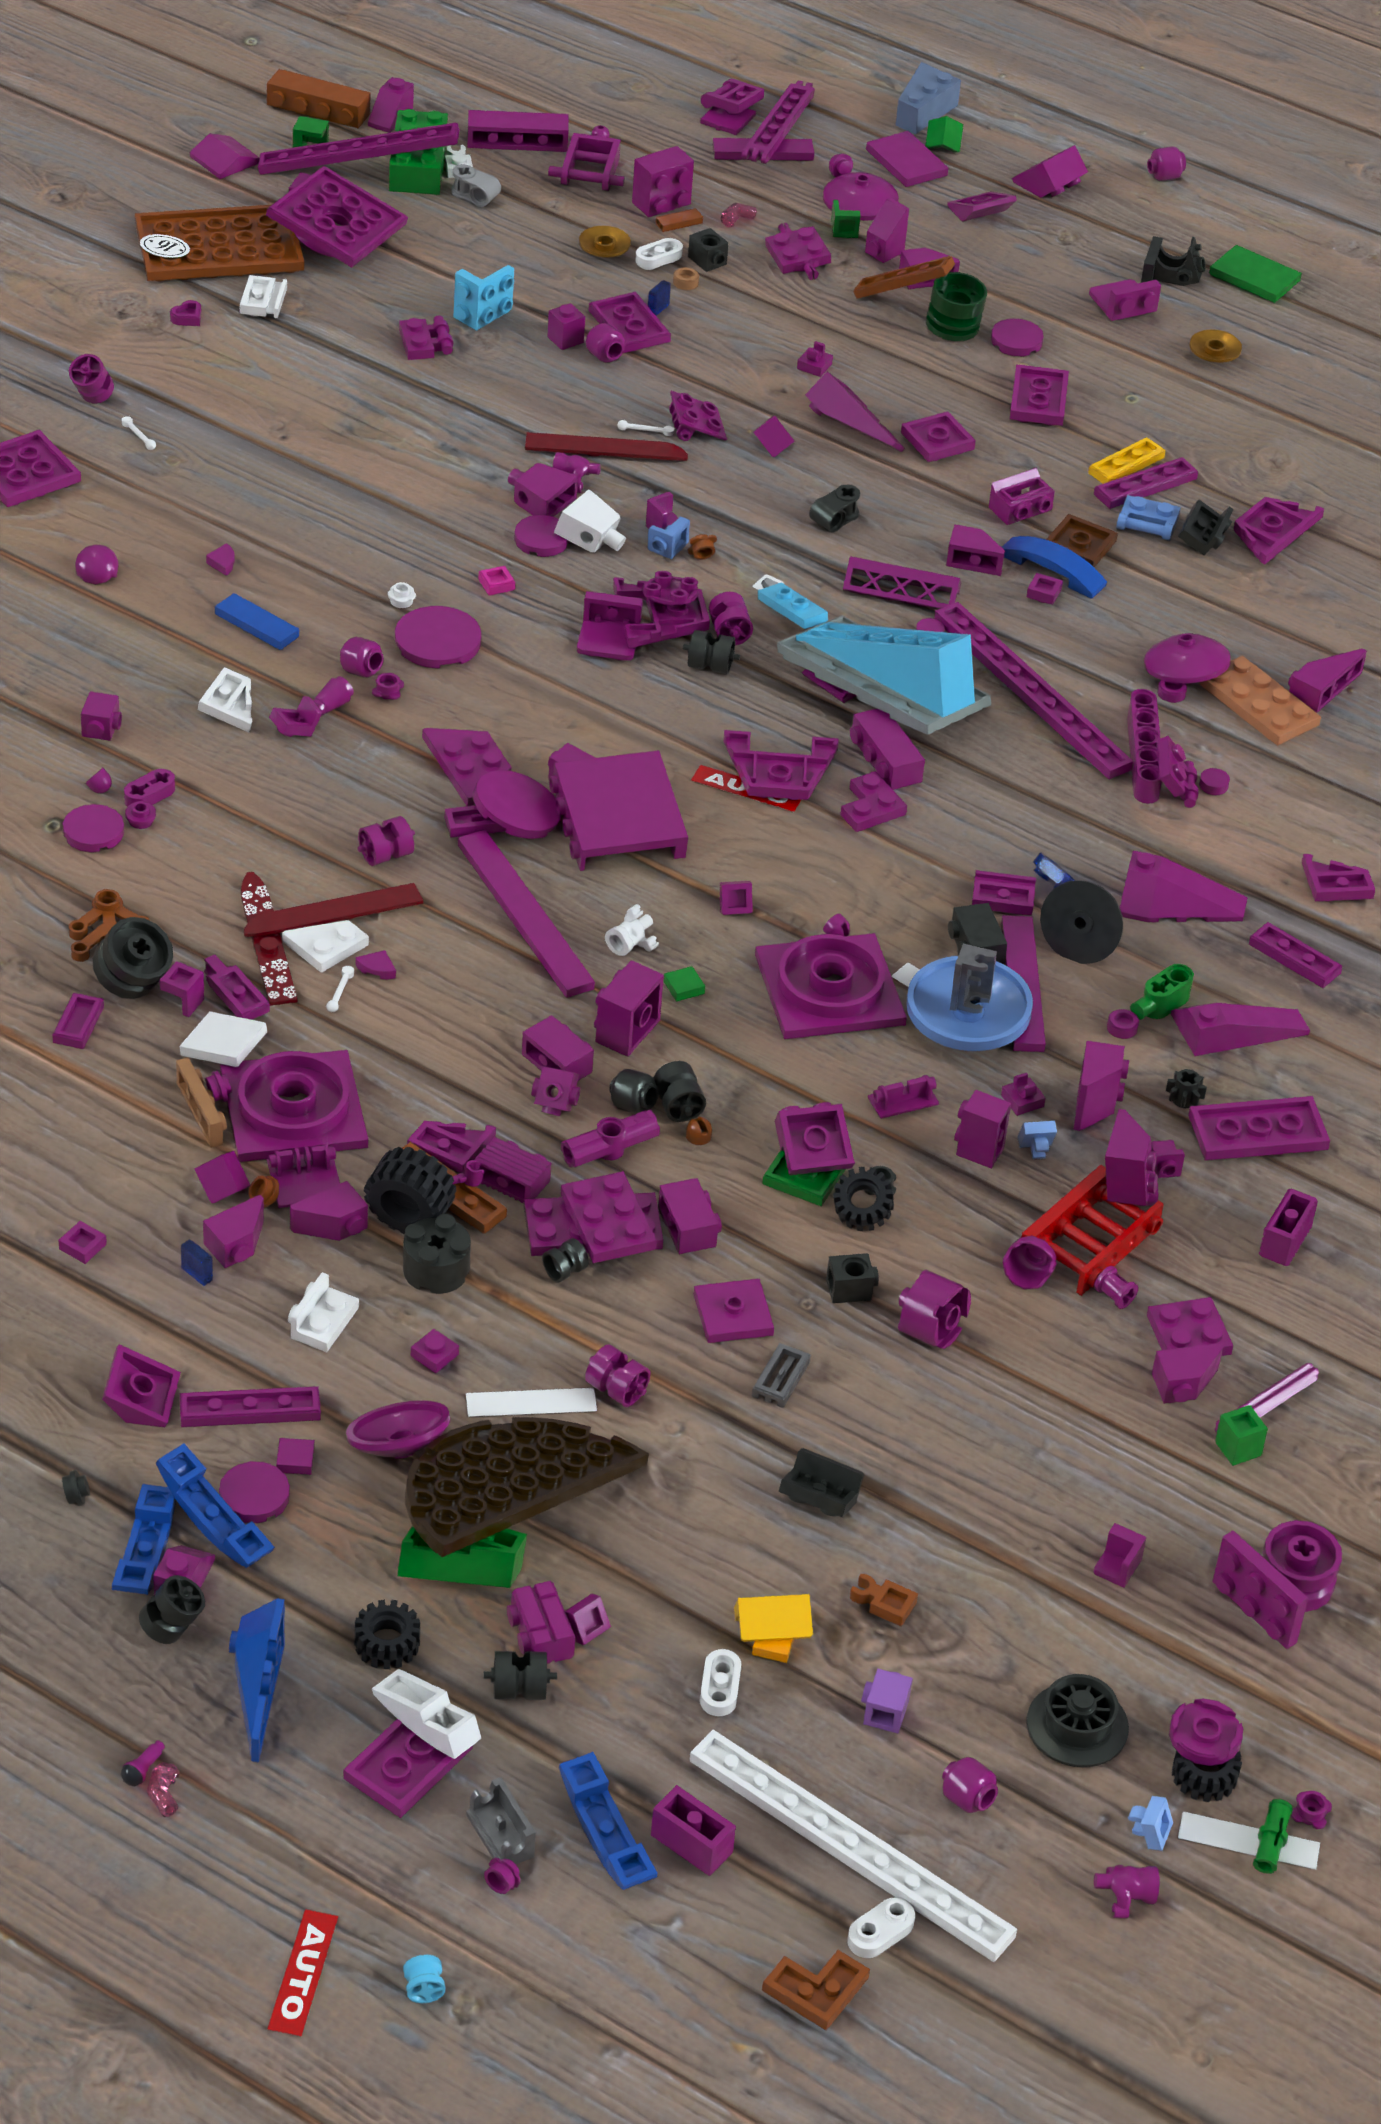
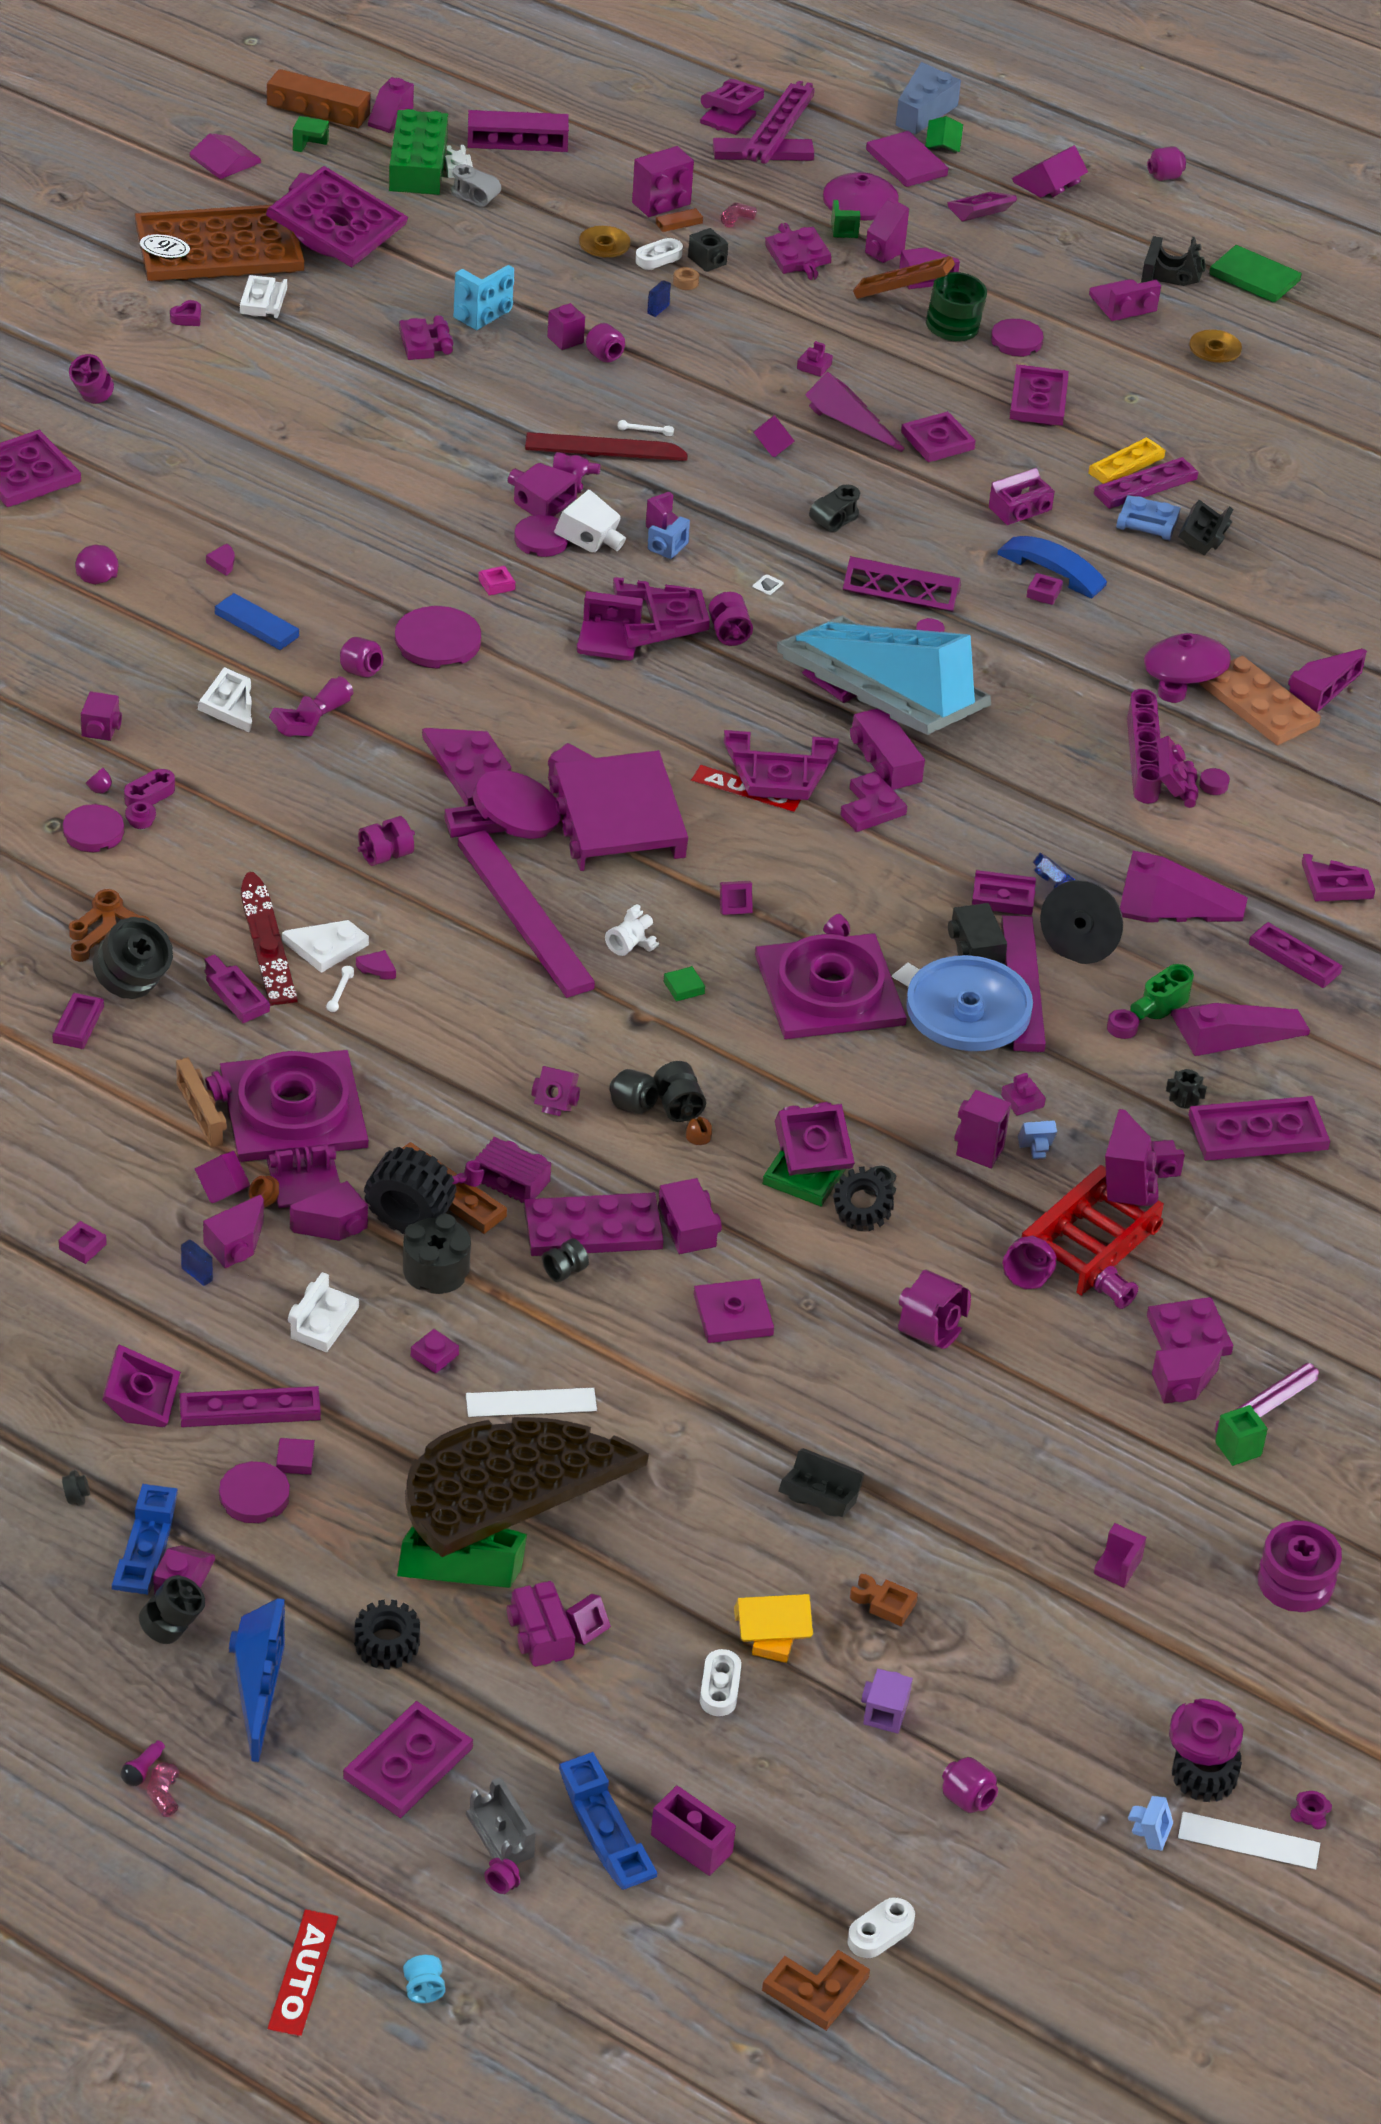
(128, 422): white hinge -> none
(186, 984): magenta panel -> none
(209, 1511): blue slope -> none
(223, 1039): white tile -> none
(334, 910): dark red piece -> none
(358, 148): magenta tile -> none
(388, 686): magenta plate -> none
(398, 1428): magenta dish -> none
(401, 595): white plate -> none
(428, 1713): white slope -> none
(451, 1142): magenta wing -> none
(520, 1675): pearl dark grey wheel -> none
(557, 1047): magenta brick -> none
(595, 149): magenta piece -> none
(608, 1217): magenta plate -> none
(610, 1138): magenta piece -> none
(612, 1371): magenta wheel -> none
(628, 1008): magenta brick -> none
(631, 318): magenta tile -> none
(670, 589): magenta dish -> none
(693, 415): magenta hinge -> none
(702, 546): dark orange plate -> none
(706, 650): pearl dark grey wheel -> none
(772, 1393): flat silver tile -> none
(793, 605): medium azure plate -> none
(840, 164): magenta plate -> none
(851, 1278): pearl dark grey brick -> none
(854, 1845): white plate -> none
(900, 1099): magenta hinge -> none
(973, 978): flat silver hinge -> none
(974, 551): magenta slope -> none
(1036, 692): magenta plate -> none
(1078, 1721): pearl dark grey piece -> none
(1084, 538): reddish brown plate -> none
(1100, 1083): magenta slope -> none
(1129, 1884): magenta piece -> none
(1260, 1590): magenta plate -> none
(1272, 1836): green pin -> none
(1273, 526): magenta wing -> none
(1288, 1227): magenta brick -> none

